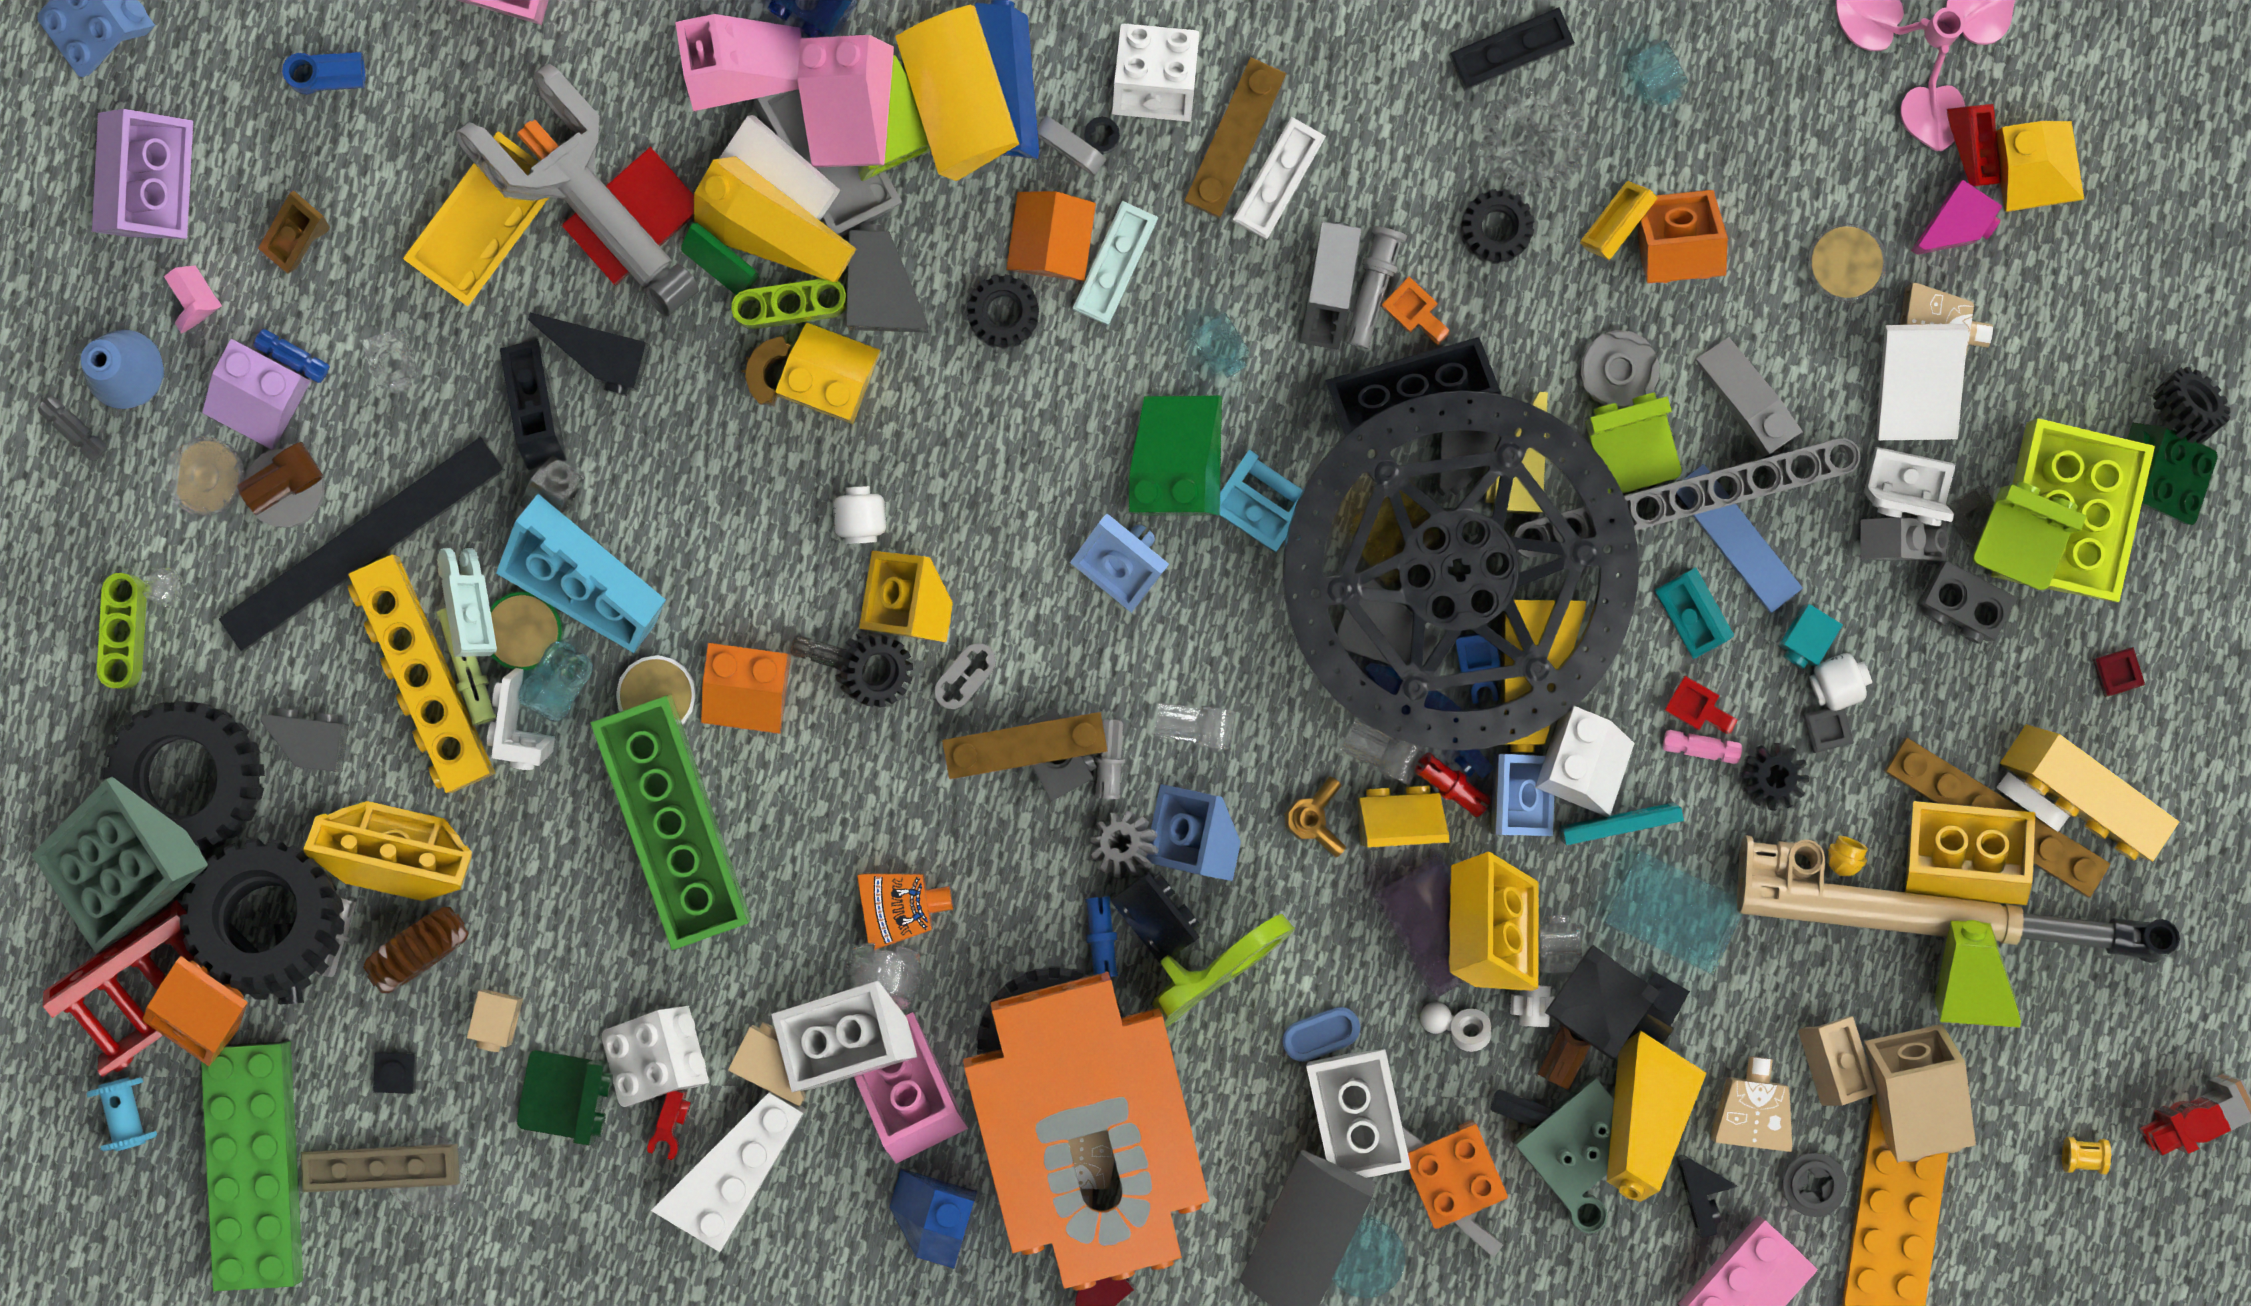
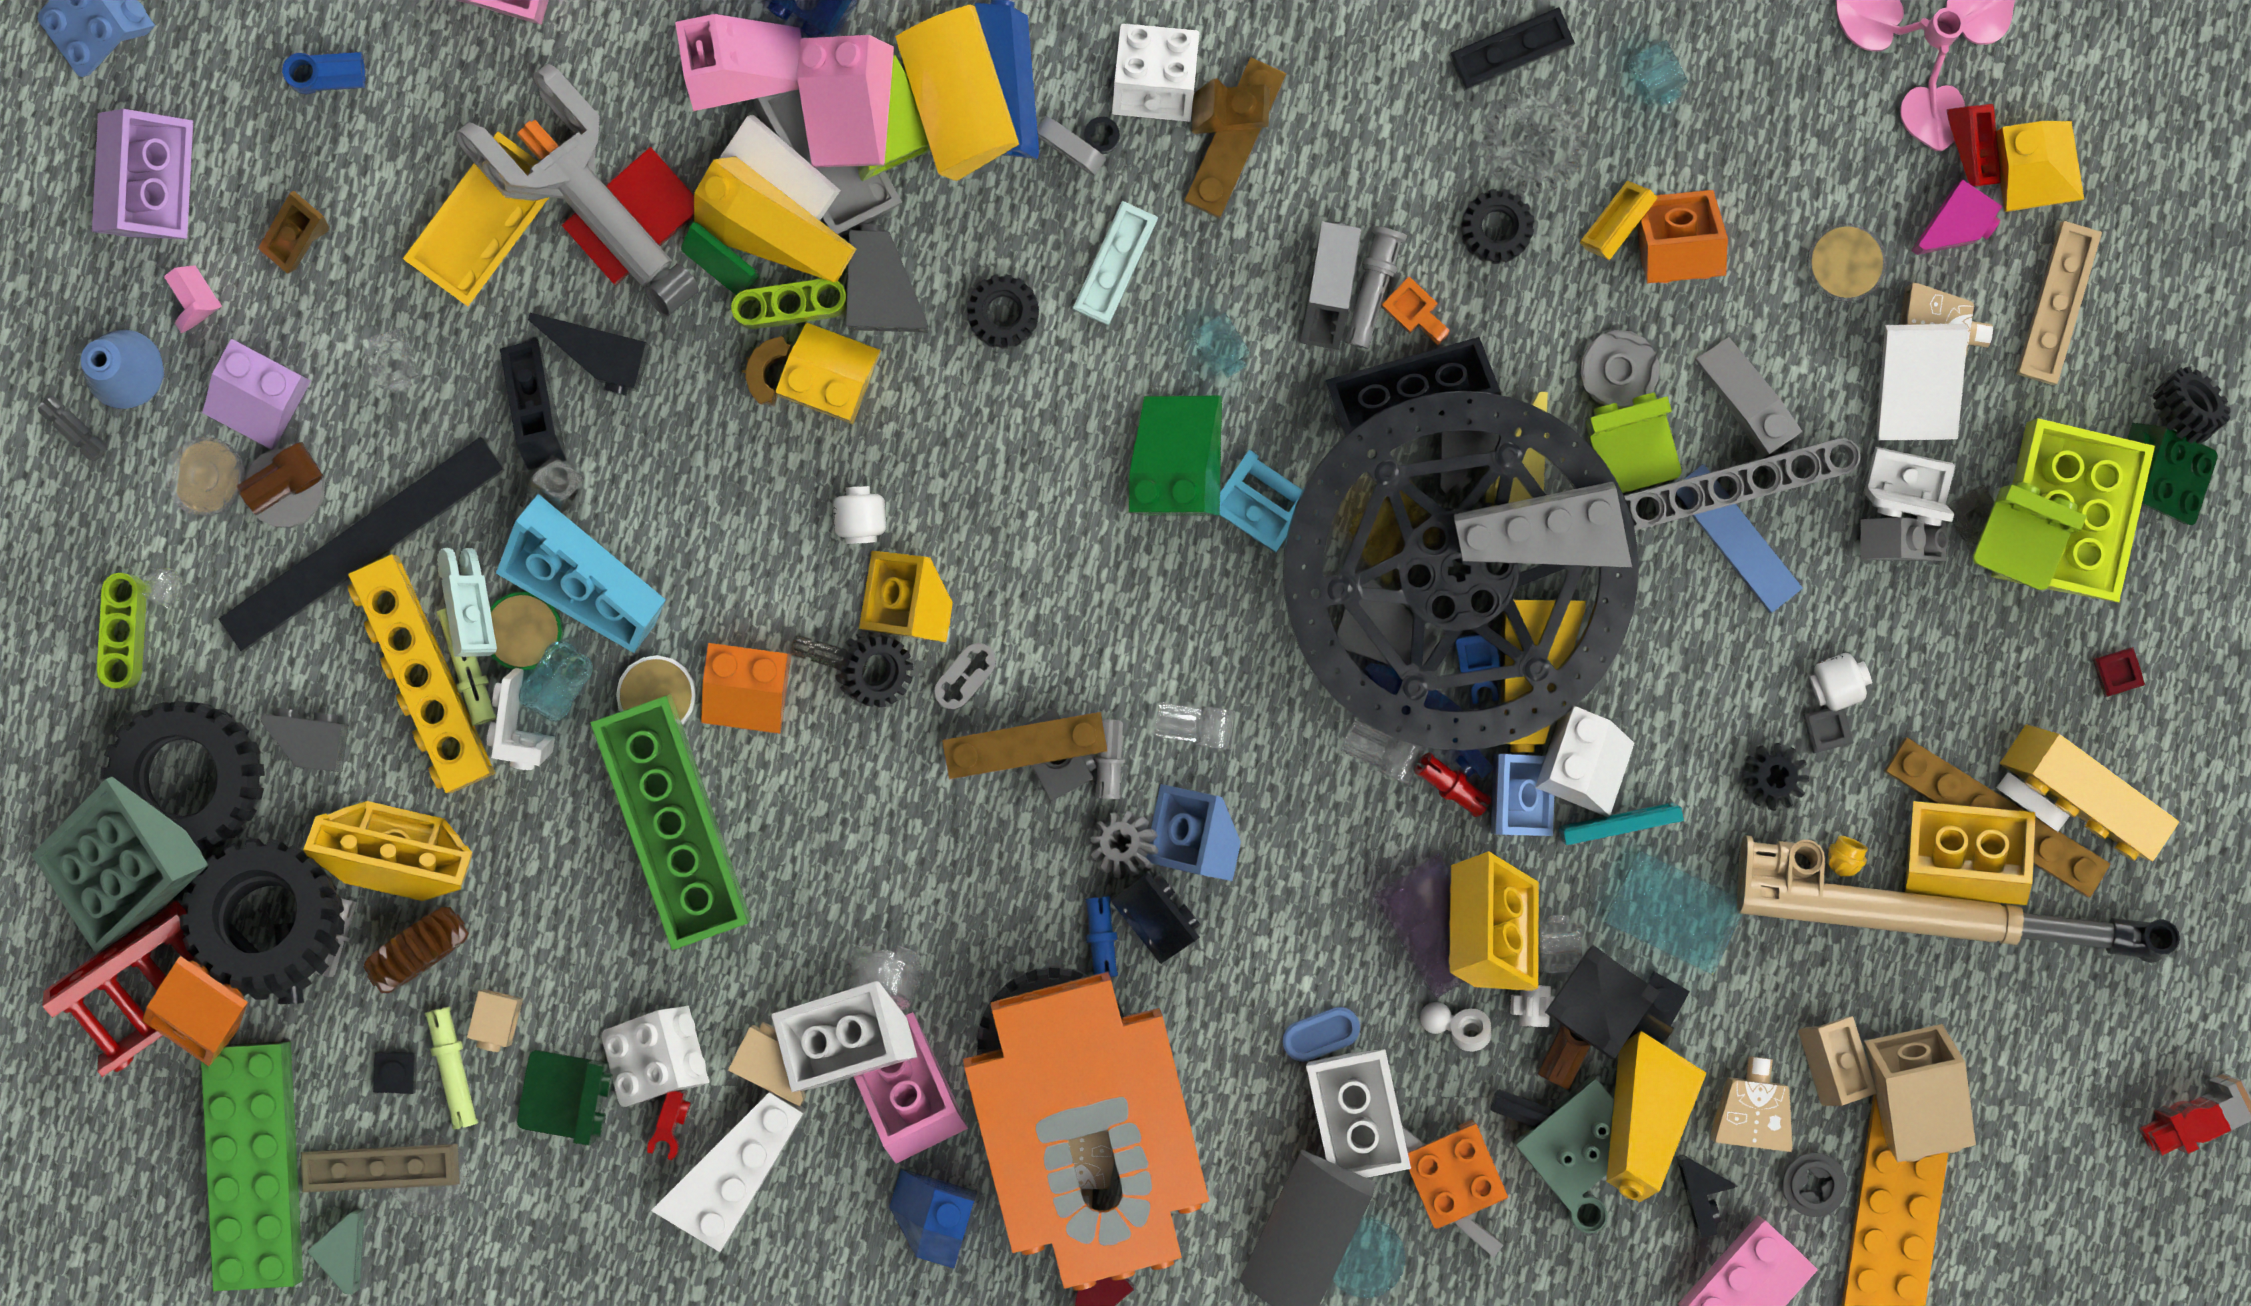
(121, 1119): medium azure hose -> none
(291, 355): blue axle -> none
(341, 1252): none -> sand green slope
(451, 1067): none -> yellowish green pin
(899, 906): orange torso -> none
(1051, 235): orange slope -> none
(1120, 561): light blue tile -> none
(1193, 986): lime animal -> none
(1229, 108): none -> pearl gold slope
(1279, 178): white tile -> none
(1308, 820): pearl gold piece -> none
(1401, 818): yellow slope -> none
(1556, 528): none -> light grey wedge
(1694, 613): teal slope -> none
(1695, 705): red plate -> none
(1702, 746): bright pink axle -> none
(1809, 636): teal brick -> none
(1969, 593): dark grey brick -> none
(1974, 979): lime slope -> none
(2059, 303): none -> tan plate
(2086, 1155): yellow bush -> none

